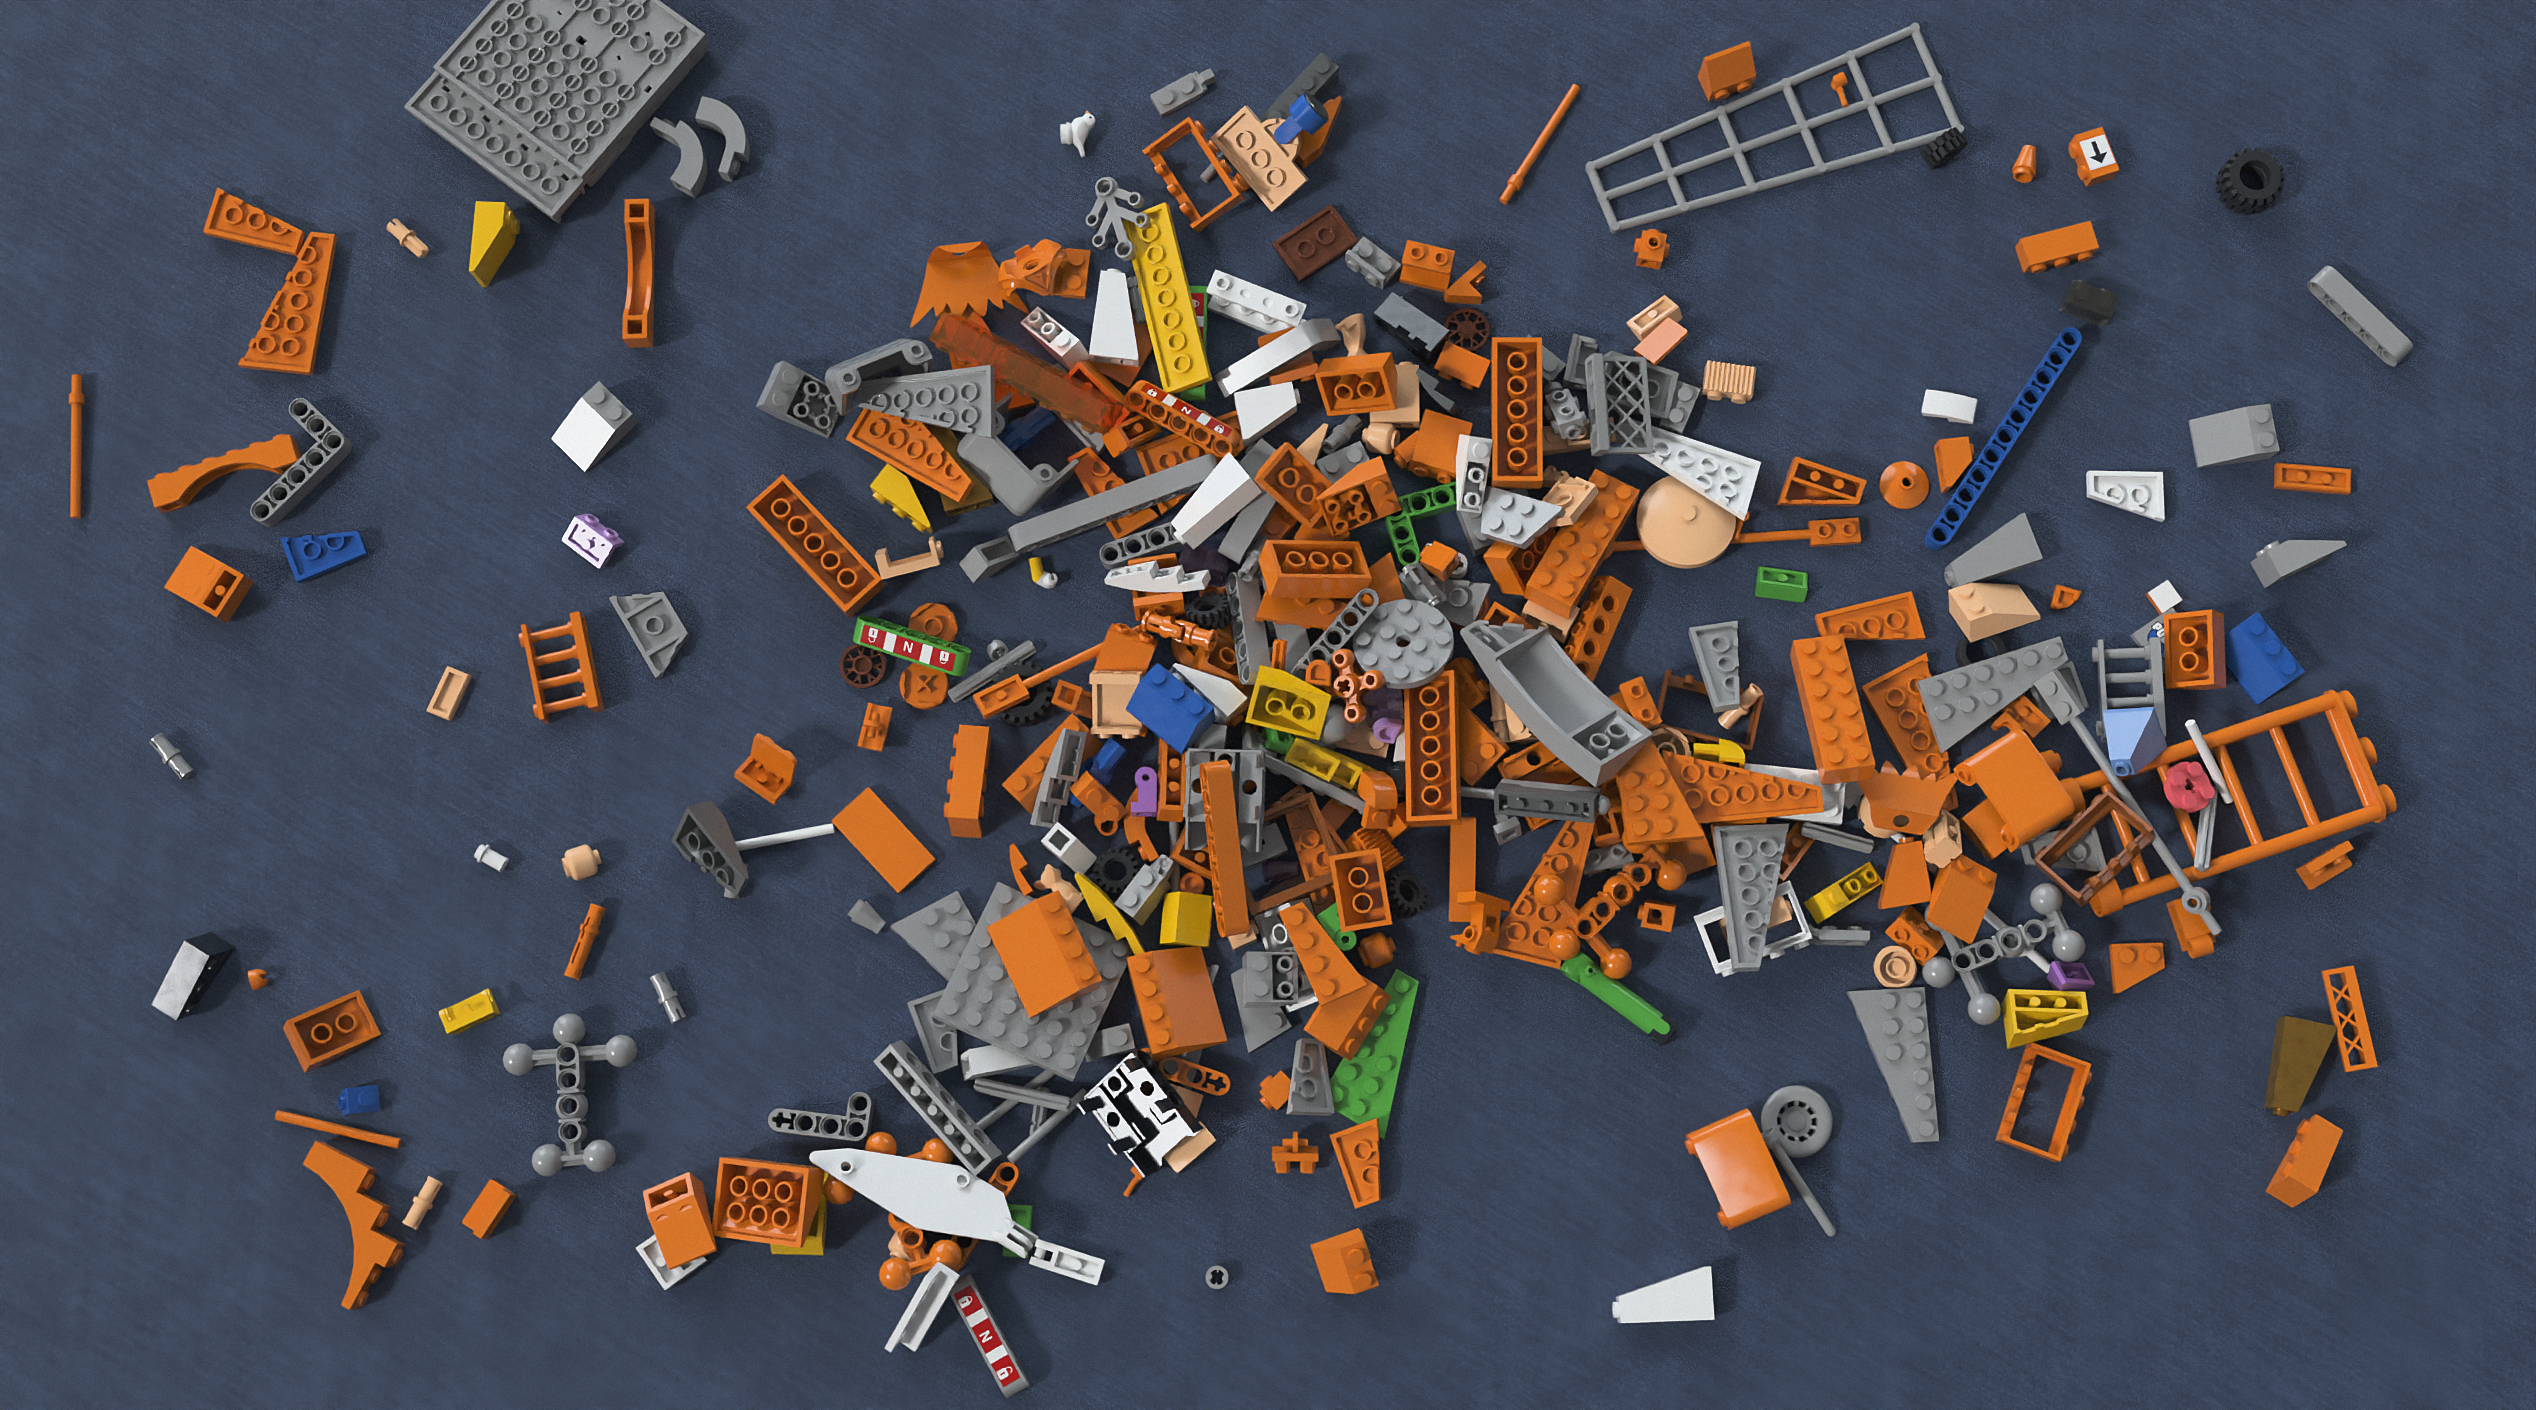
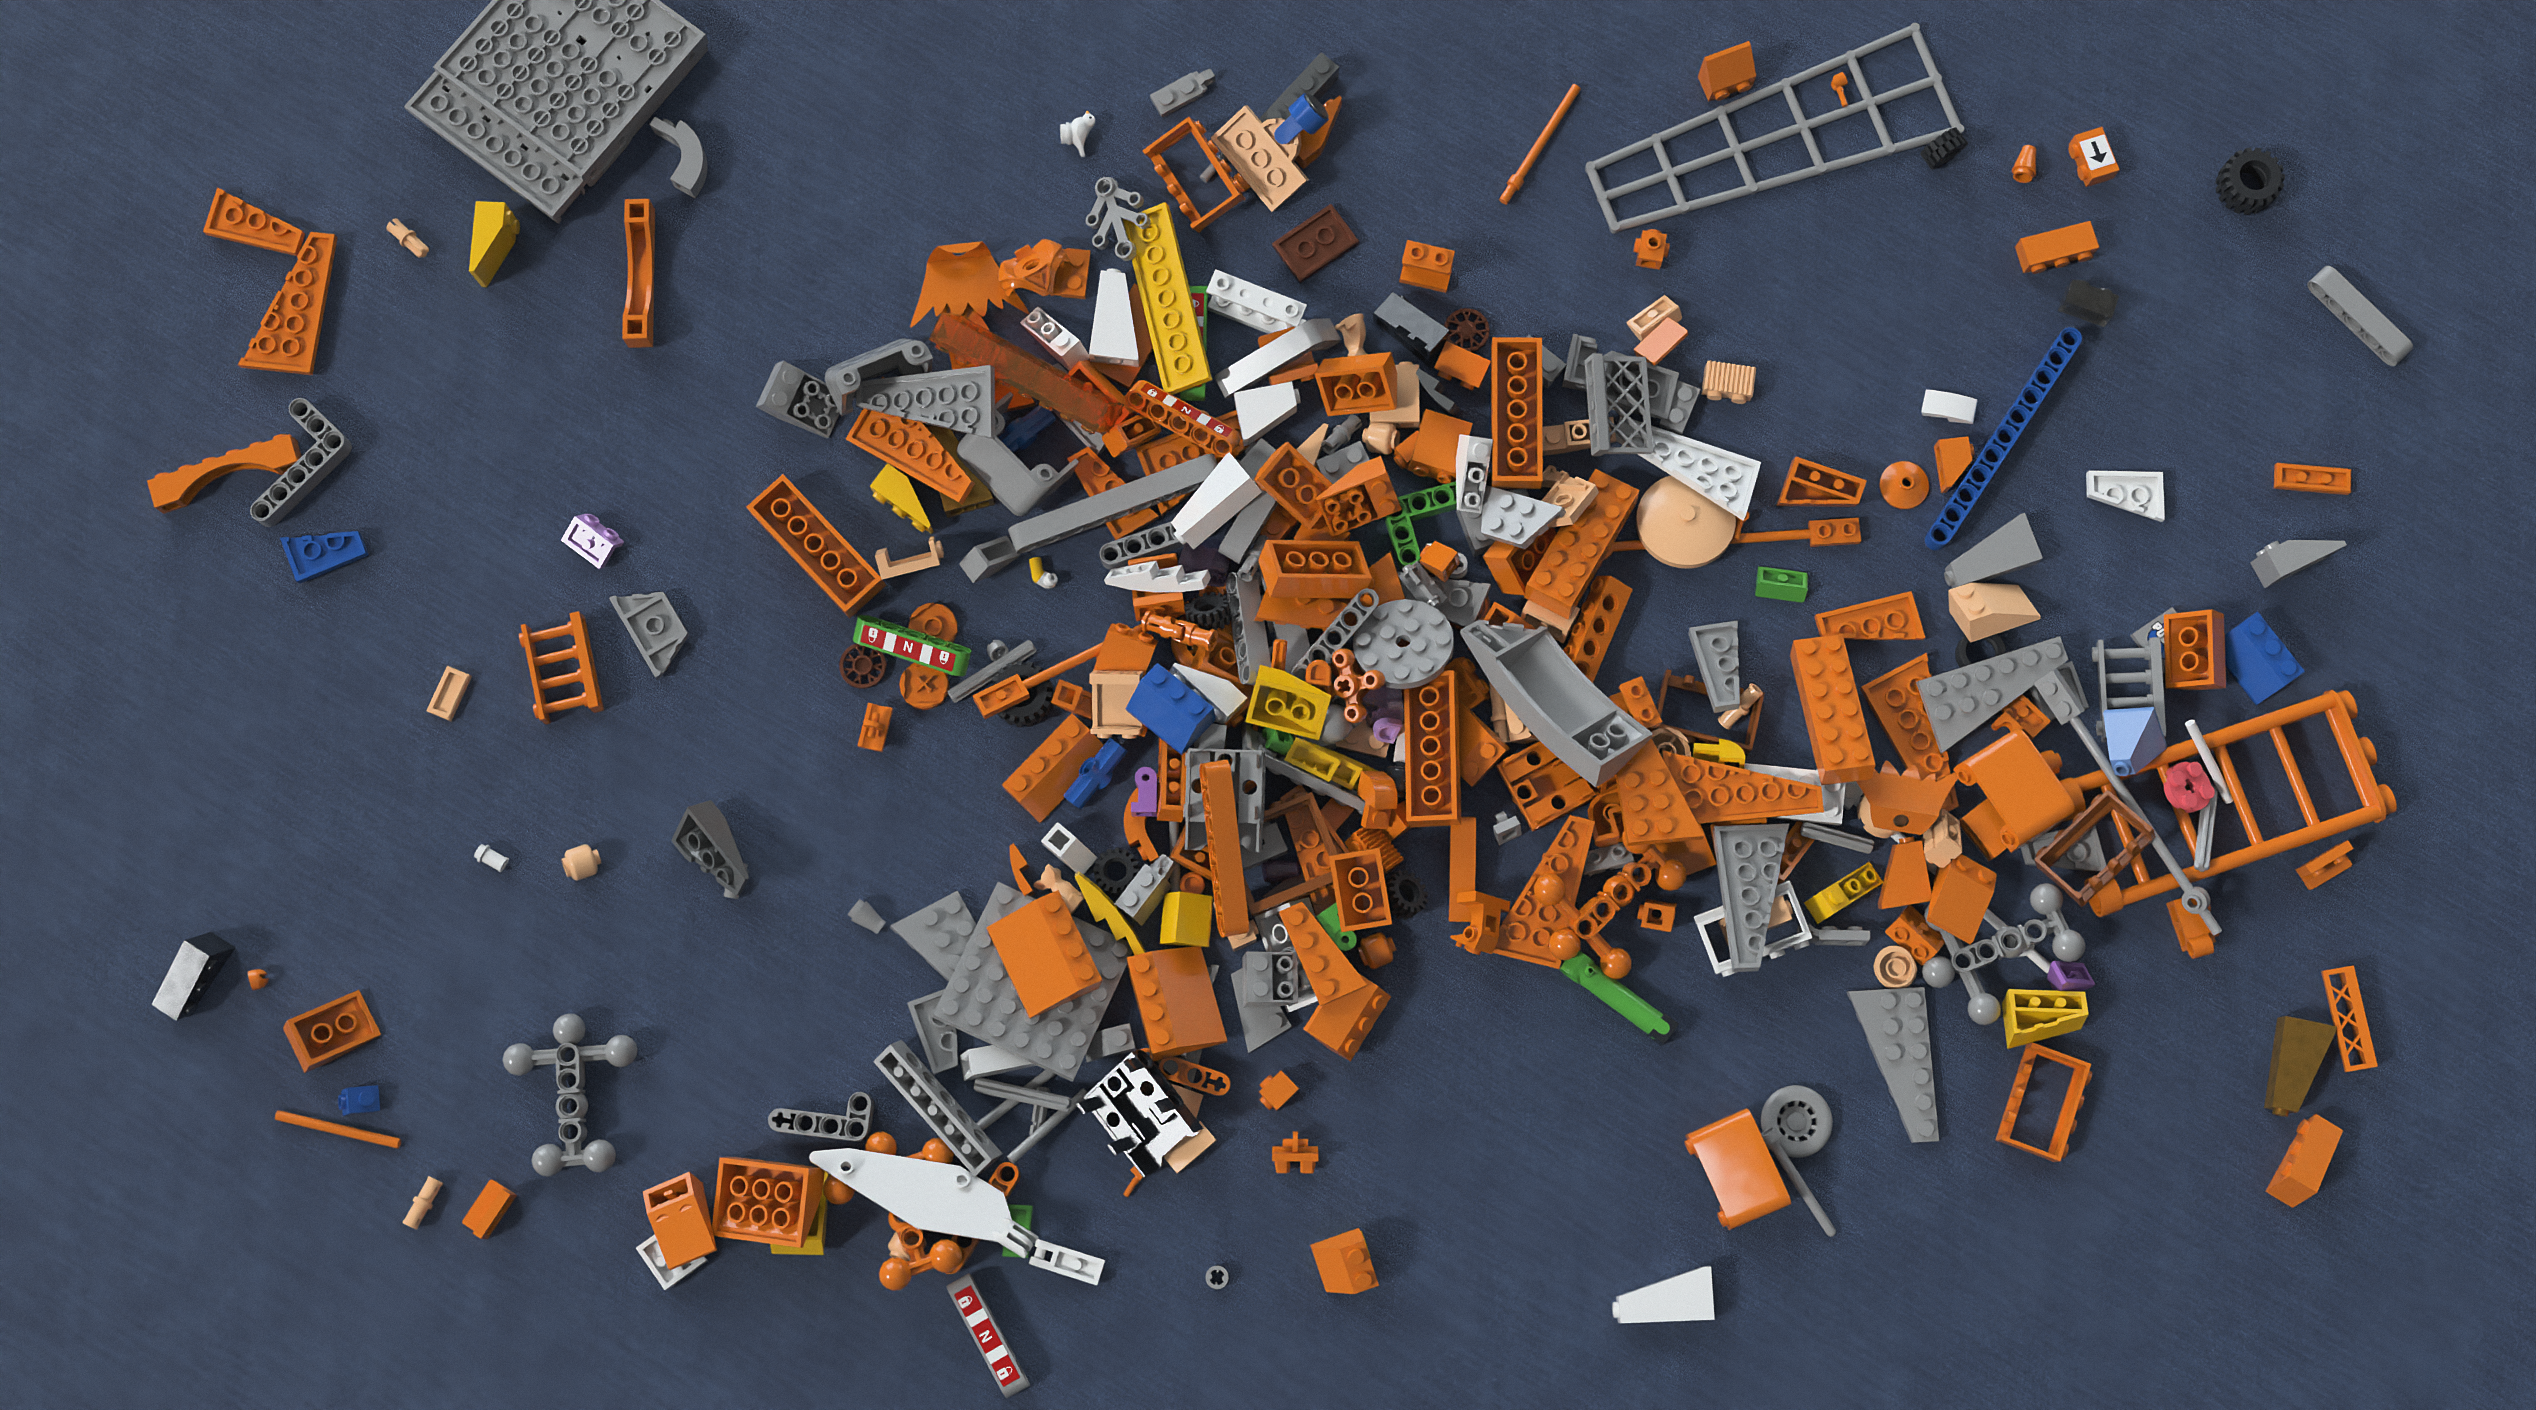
(76, 400): orange bar -> none
(171, 756): light grey pin -> none
(209, 584): orange slope -> none
(366, 1214): orange arch -> none
(469, 1012): yellow hinge -> none
(582, 948): orange pin -> none
(594, 426): slope -> none
(668, 997): light grey pin -> none
(721, 118): light grey arch -> none
(768, 769): orange bracket -> none
(785, 837): white bar -> none
(883, 840): orange tile -> none
(923, 1307): white fence -> none
(968, 781): orange wedge -> none
(1060, 772): light grey slope -> none
(1099, 802): orange hinge -> none
(1135, 299): light grey axle -> none
(1310, 1081): light grey wing -> none
(1360, 1161): orange wing -> none
(1367, 1083): bright green wing -> none
(1372, 263): light grey bracket -> none
(1463, 290): orange slope -> none
(1544, 800): dark grey piece -> none
(1563, 411): light grey brick -> none
(2063, 597): orange tile -> none
(2134, 963): orange wing -> none
(2163, 597): white tile -> none
(2234, 436): light grey slope -> none

